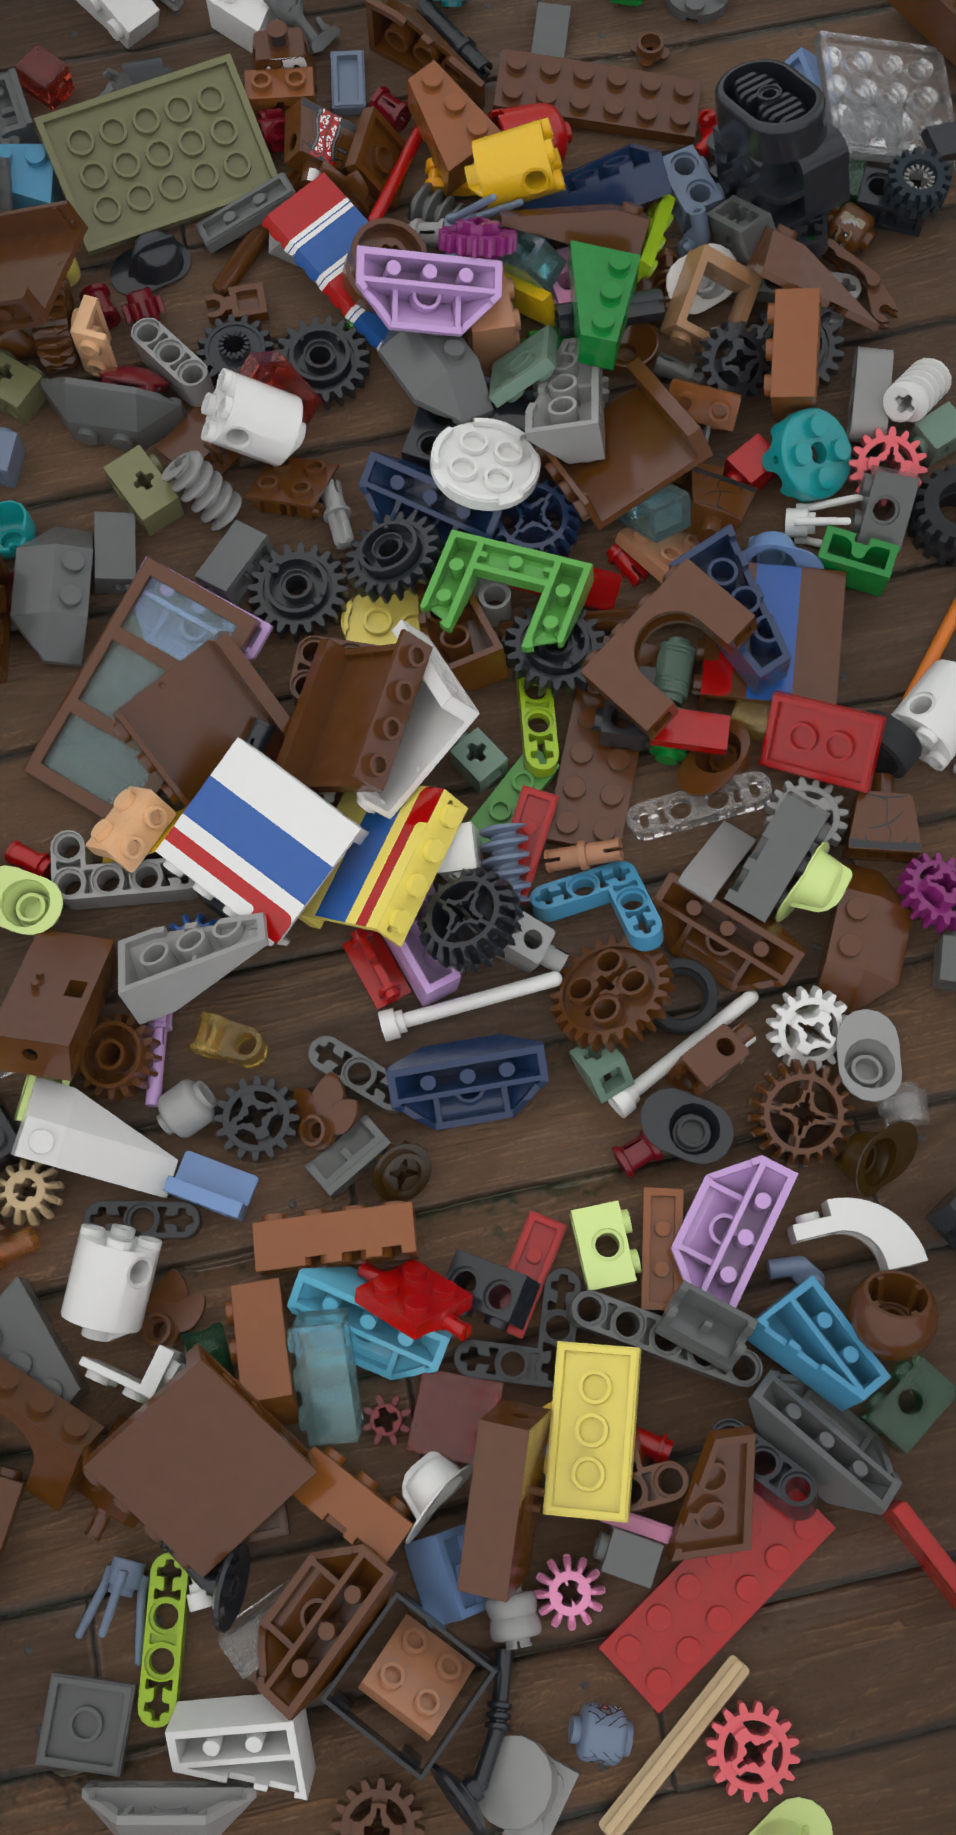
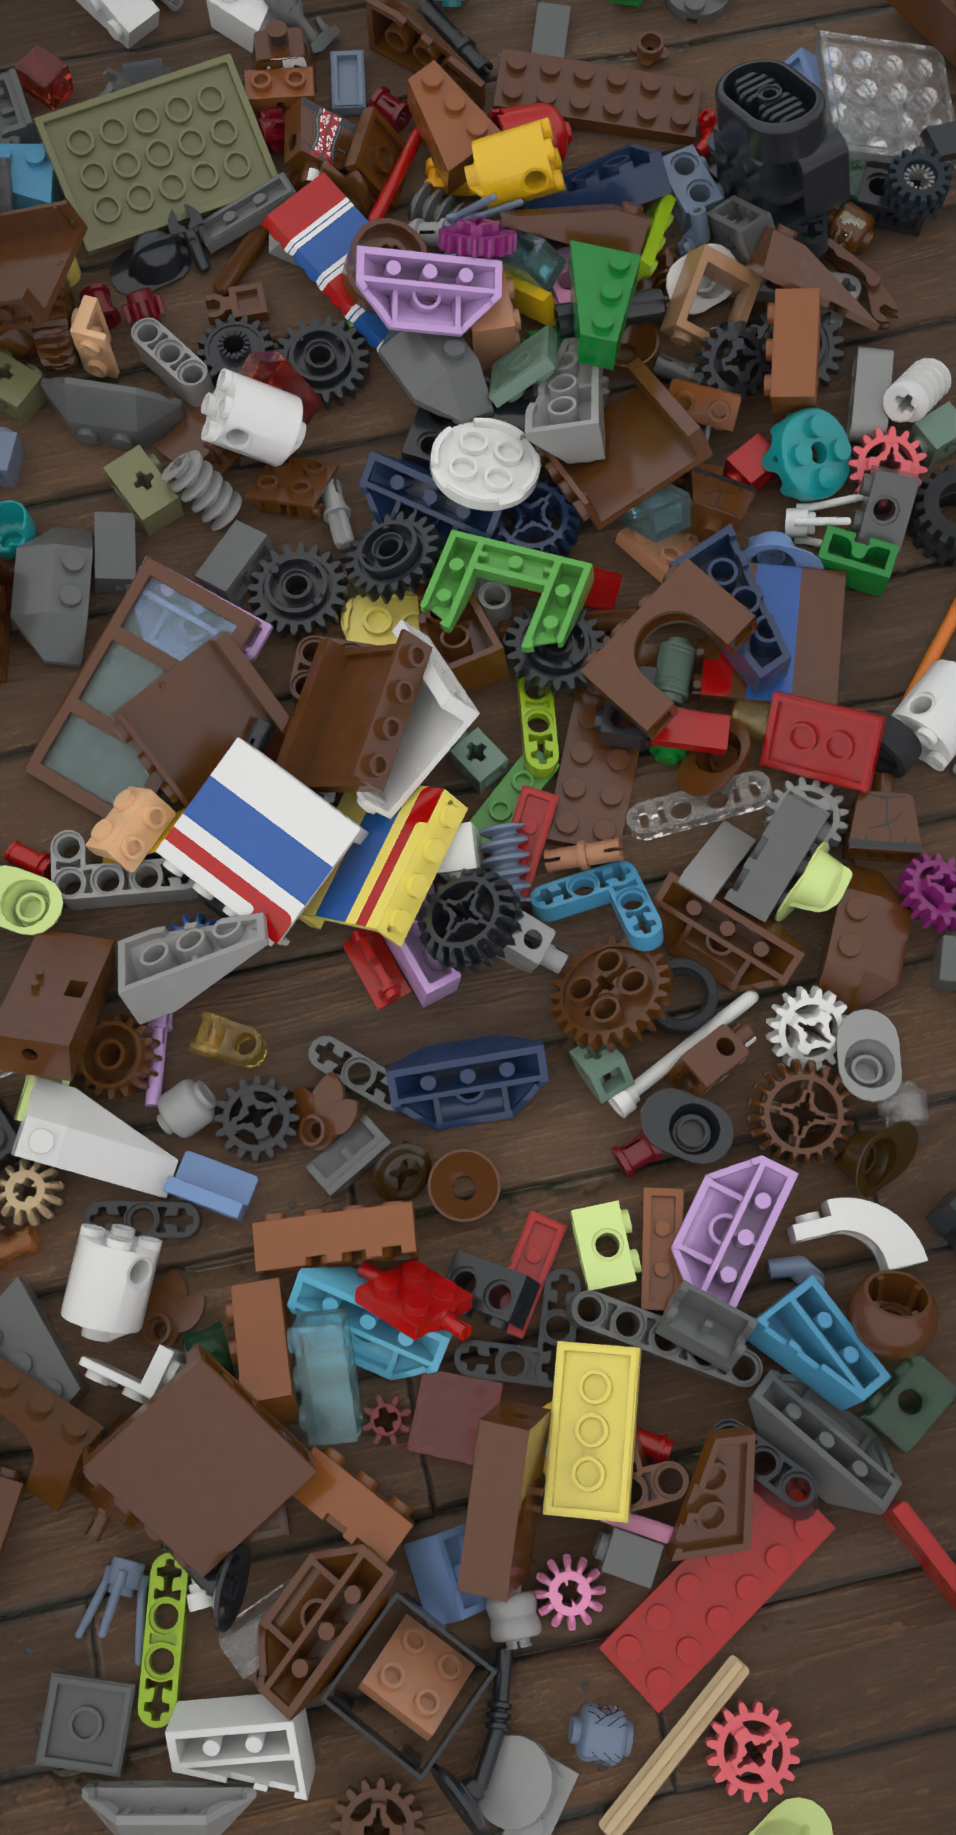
(137, 376): dark red dish -> none
(190, 236): none -> black bar
(396, 1022): white piece -> none
(430, 1485): white piece -> none
(464, 1164): none -> reddish brown piece
(626, 565): red pin -> none

